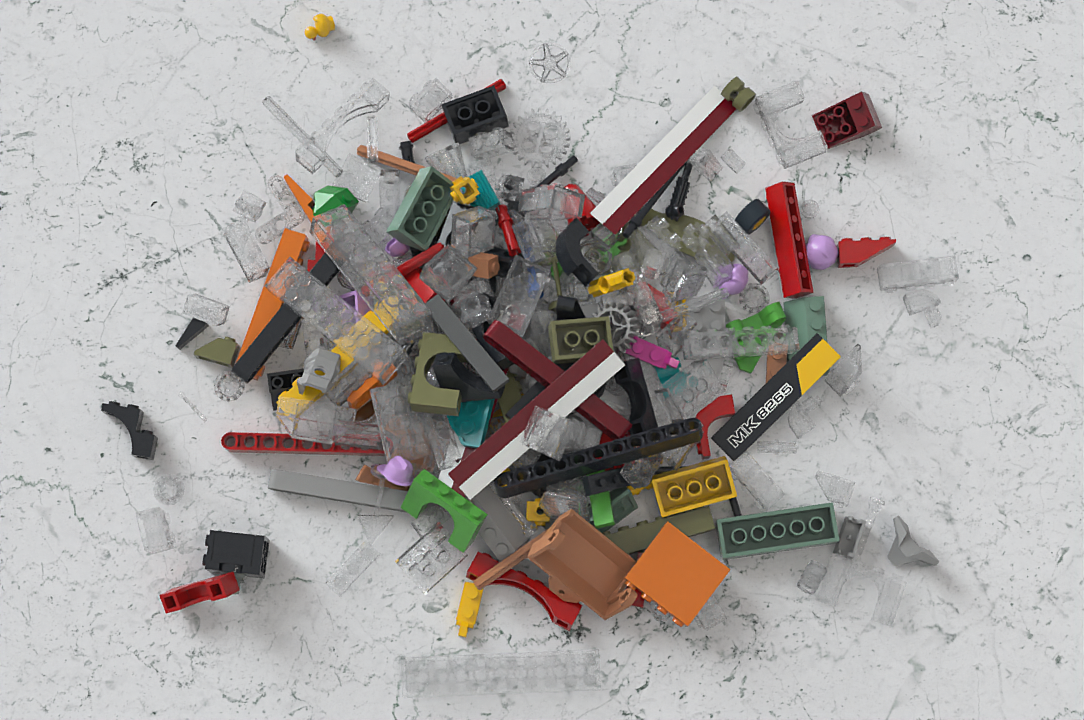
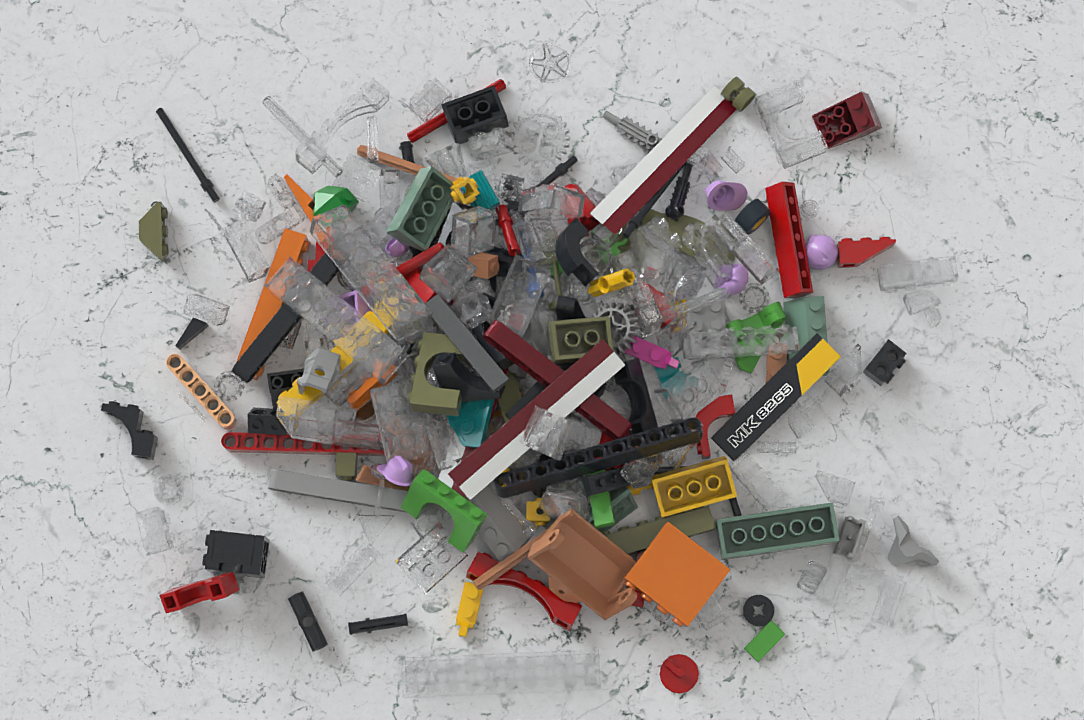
(153, 230): none -> olive slope
(193, 386): none -> light nougat beam
(206, 184): none -> black bar
(219, 351): olive slope -> none
(265, 422): none -> black brick
(302, 610): none -> black piece
(323, 25): yellow animal -> none
(346, 466): none -> olive brick
(369, 625): none -> black pin
(633, 130): none -> light grey piece
(679, 673): none -> red shield
(725, 195): none -> lavender piece
(764, 641): none -> bright green tile
(768, 610): none -> black gear
(882, 360): none -> black brick

